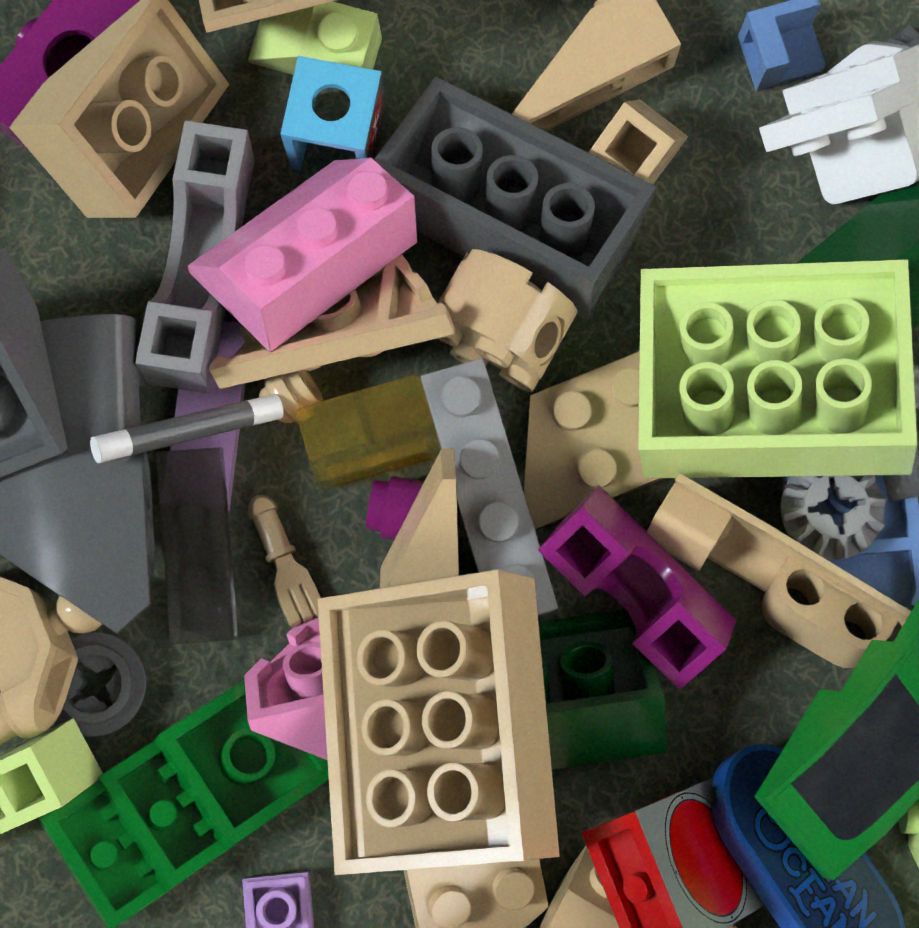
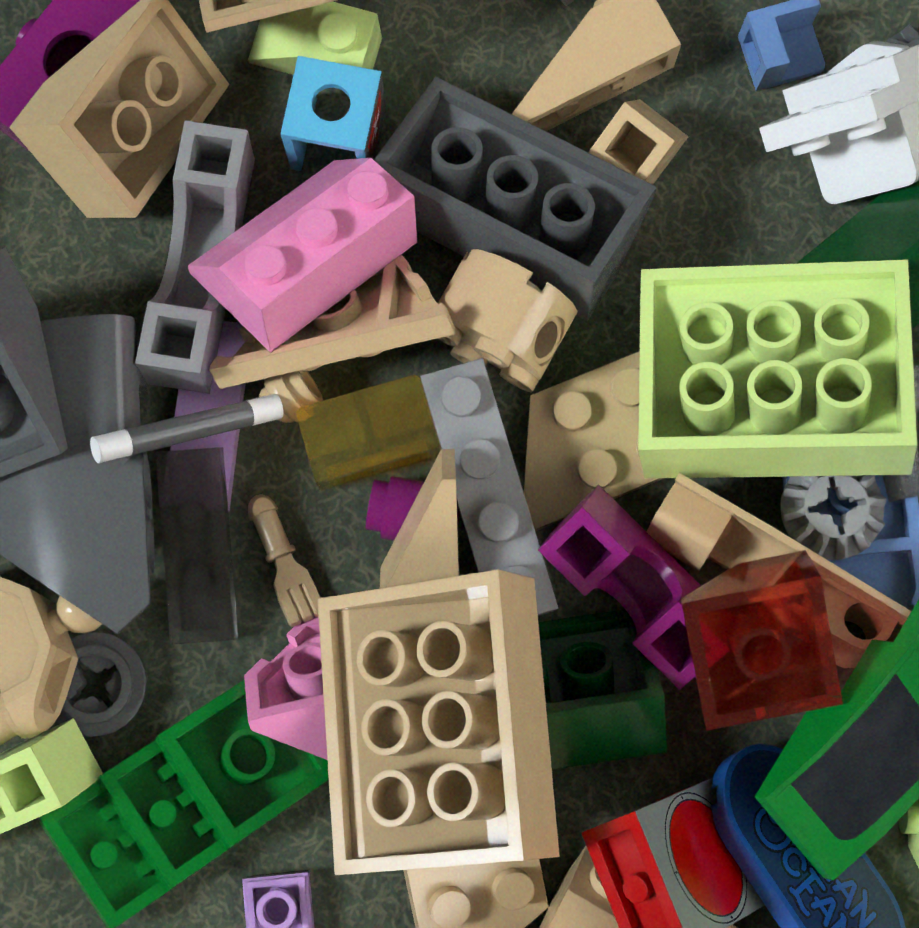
(761, 642): none -> clear red slope

